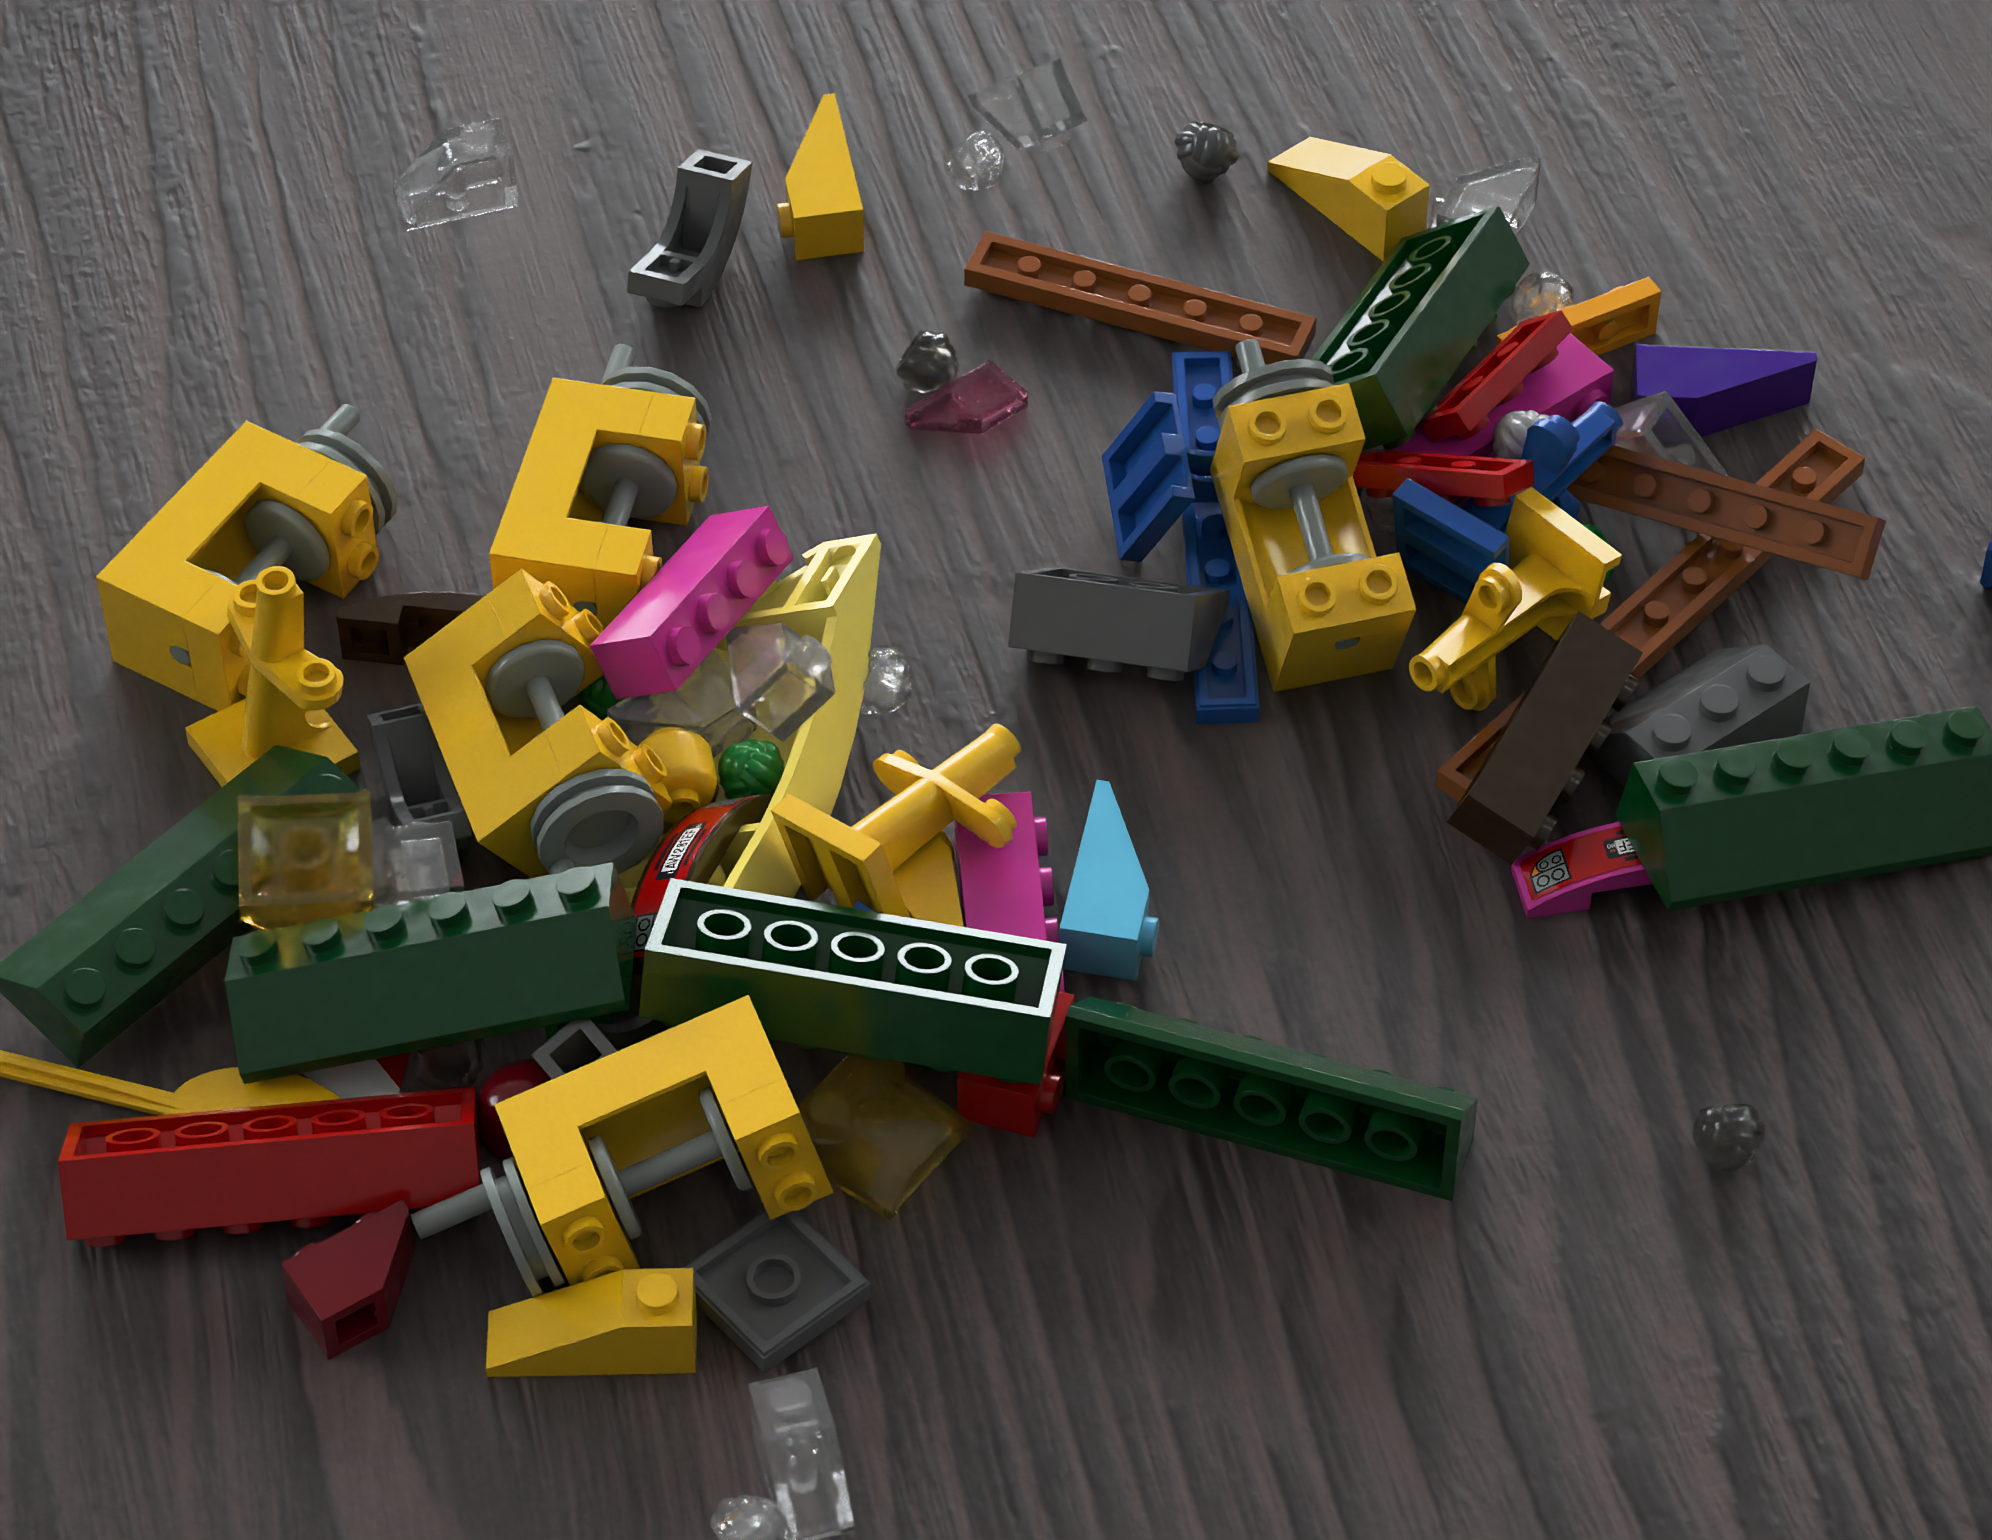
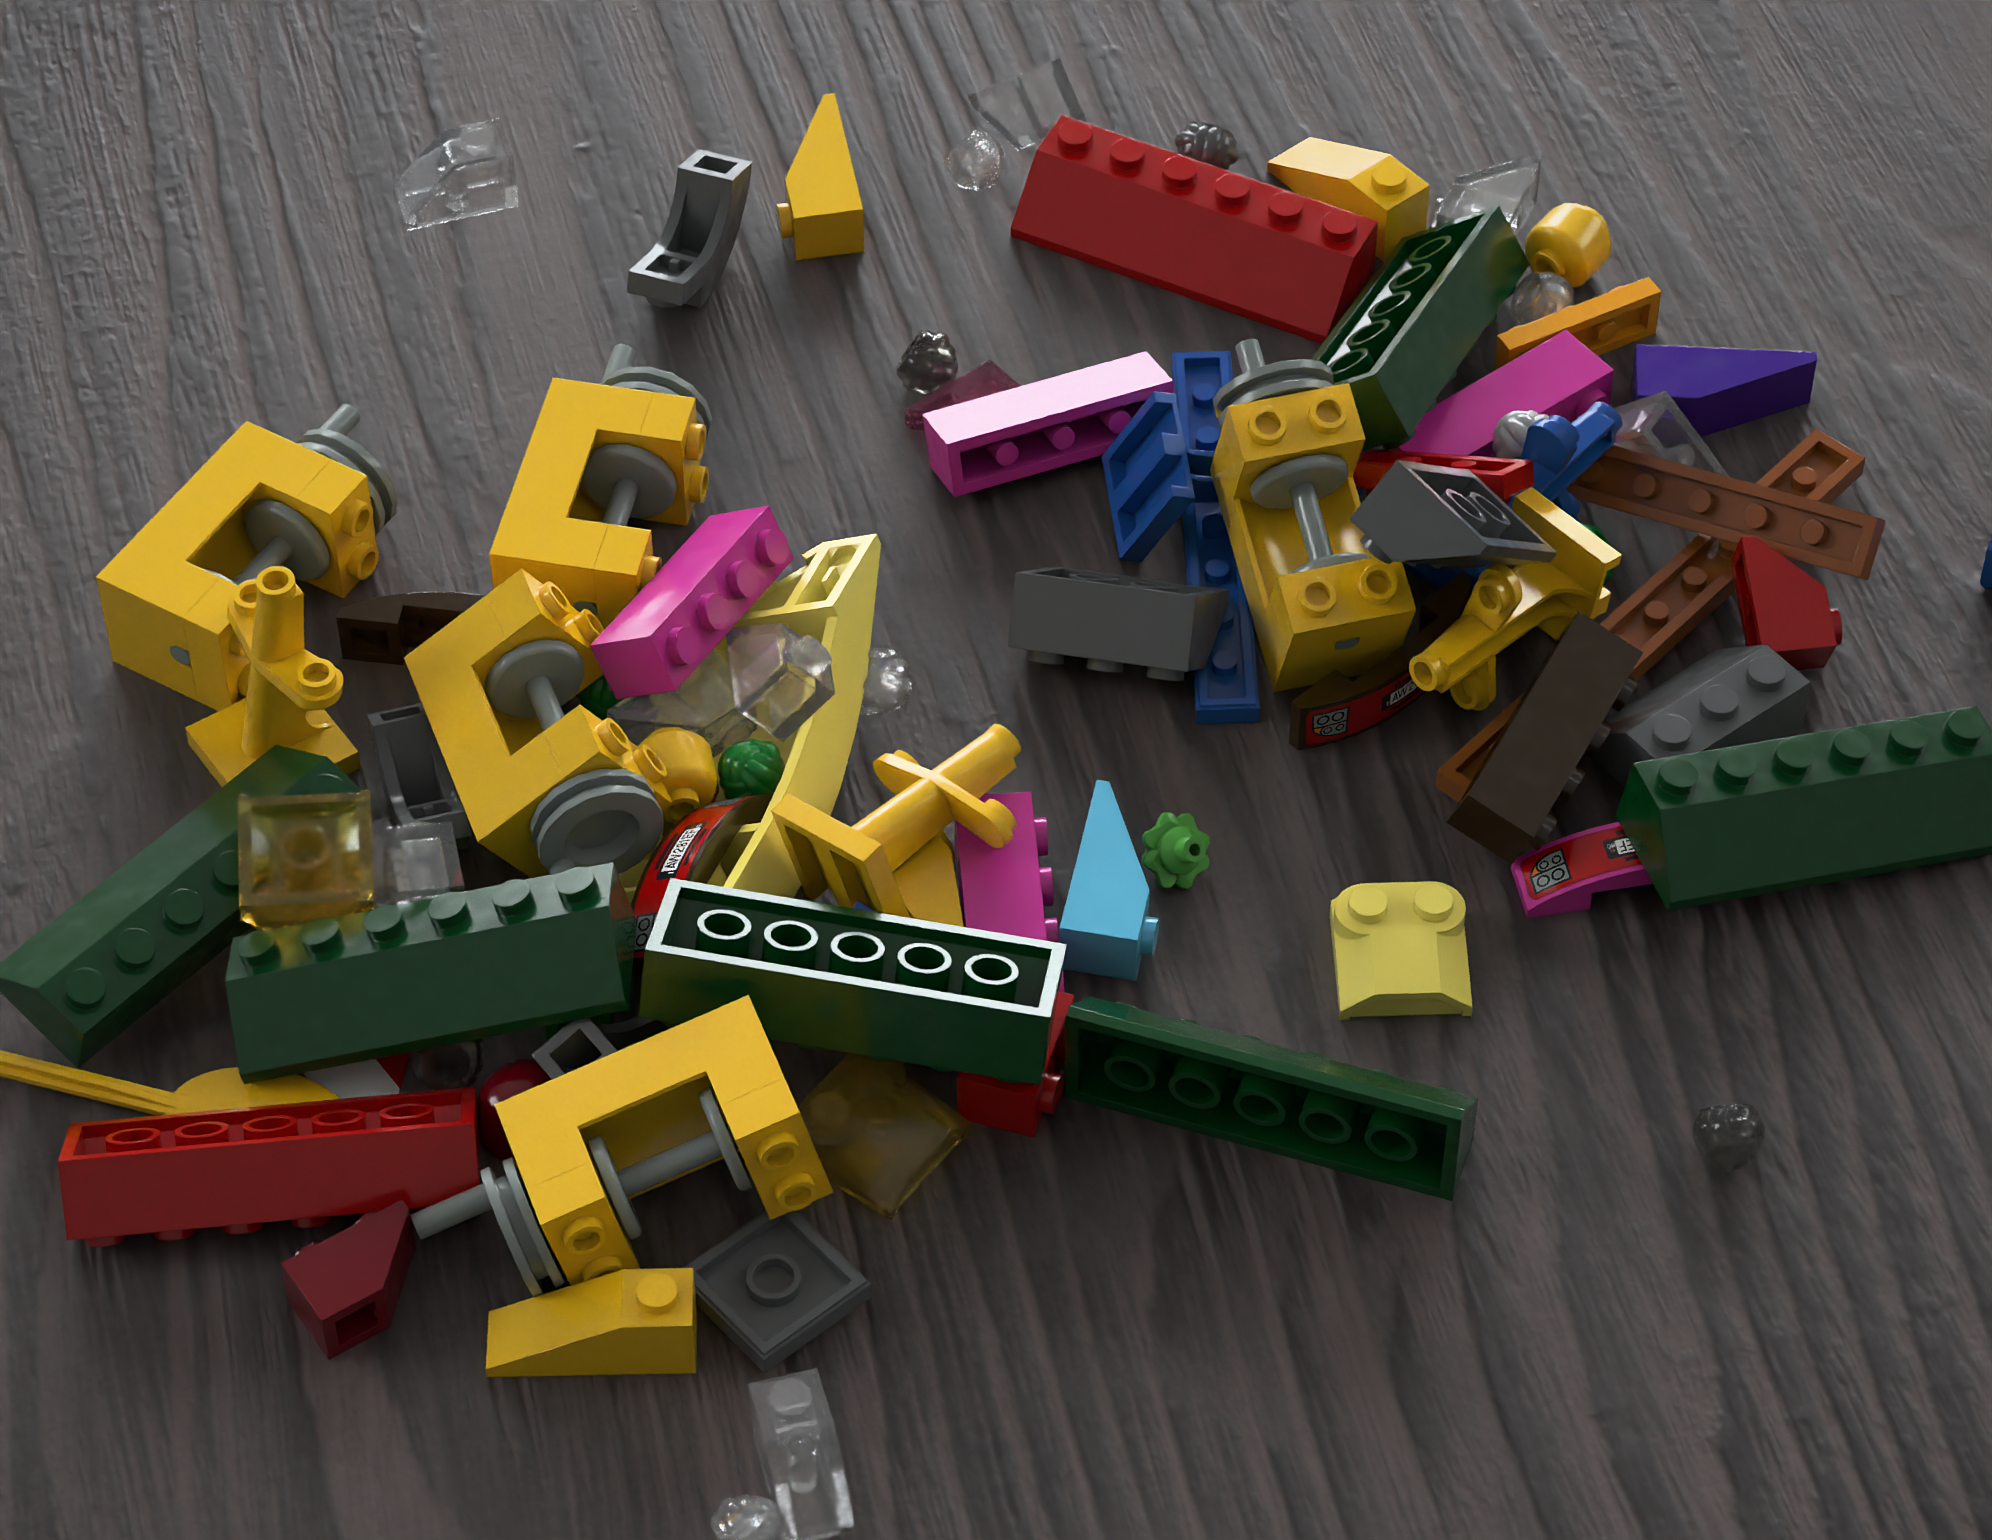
(1039, 423): none -> dark pink brick
(1135, 299): dark orange plate -> none
(1175, 850): none -> bright green plant
(1195, 229): none -> red slope
(1344, 708): none -> dark brown slope
(1400, 950): none -> light yellow slope
(1444, 520): none -> dark grey slope
(1497, 378): red plate -> none
(1569, 243): none -> yellow head
(1783, 606): none -> red slope

